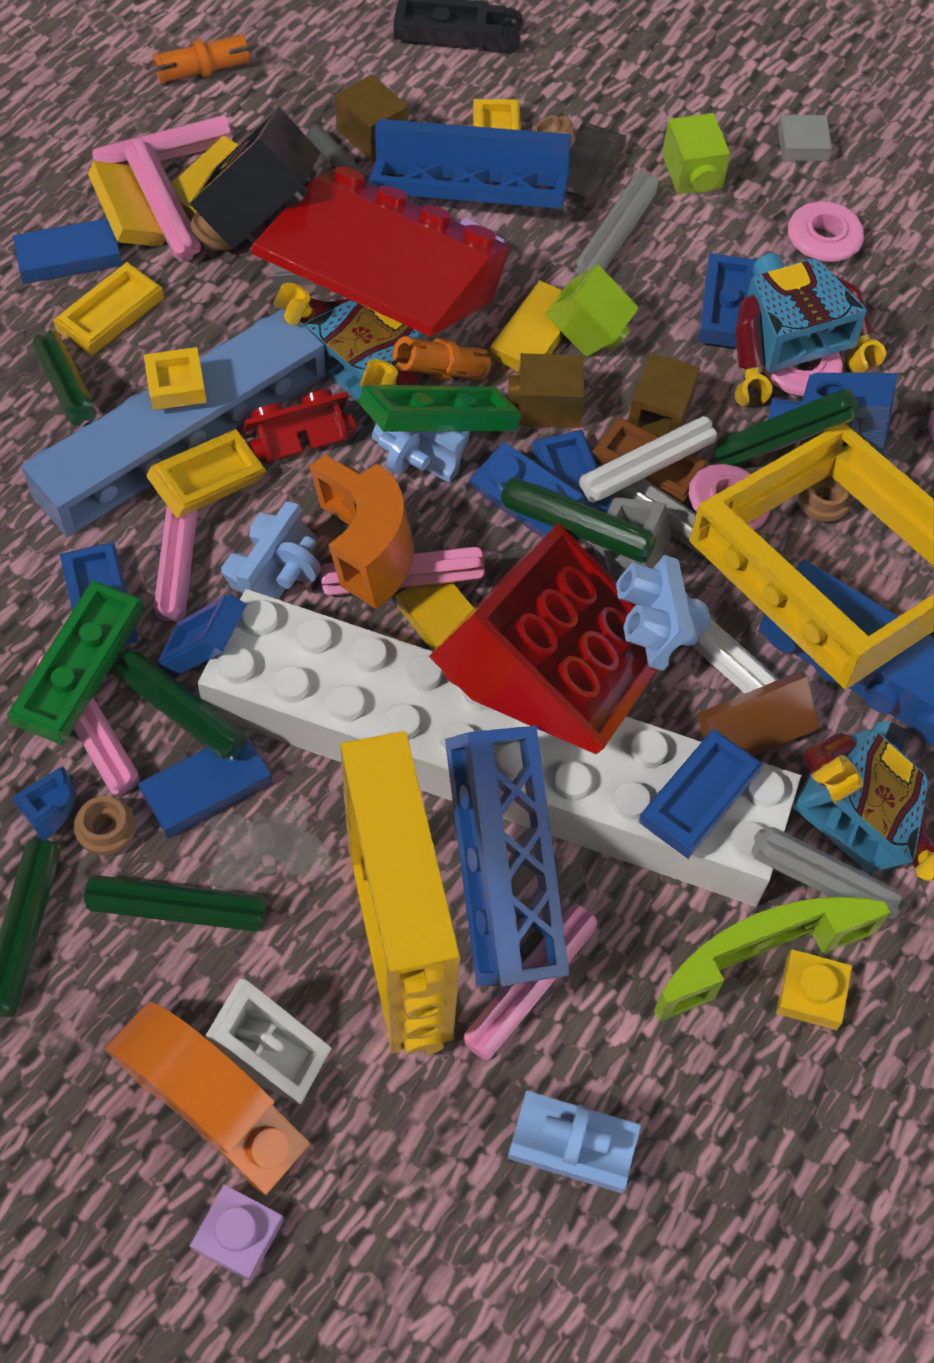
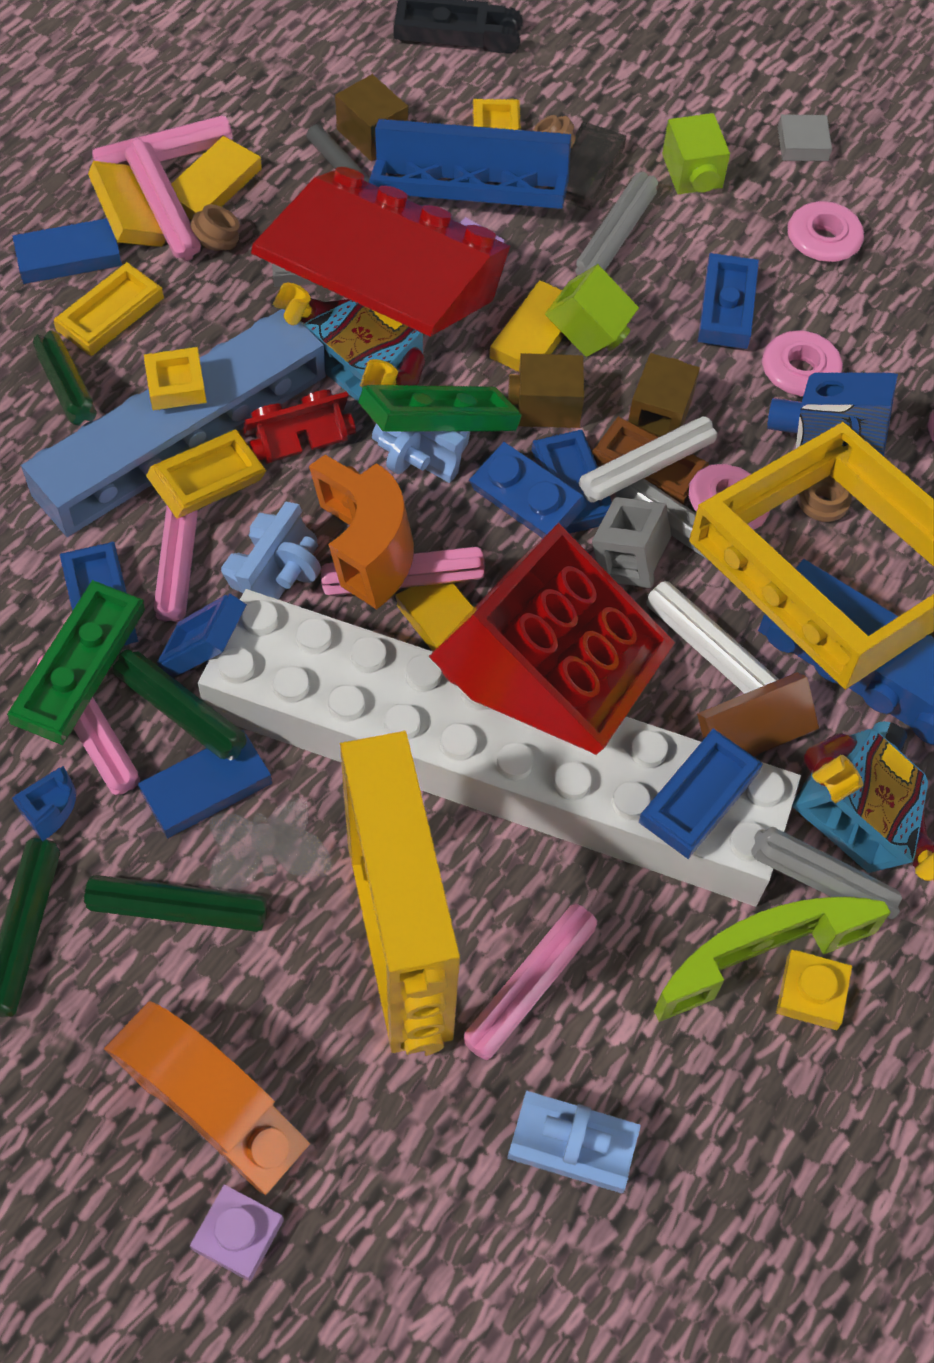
(99, 810): medium nougat plate -> none
(201, 58): orange pin -> none
(257, 180): black brick -> none
(268, 1042): white slope -> none
(441, 358): orange pin -> none
(485, 858): blue fence -> none
(578, 519): dark green axle -> none
(663, 610): light blue hips -> none
(788, 428): dark green axle -> none
(798, 317): torso -> none

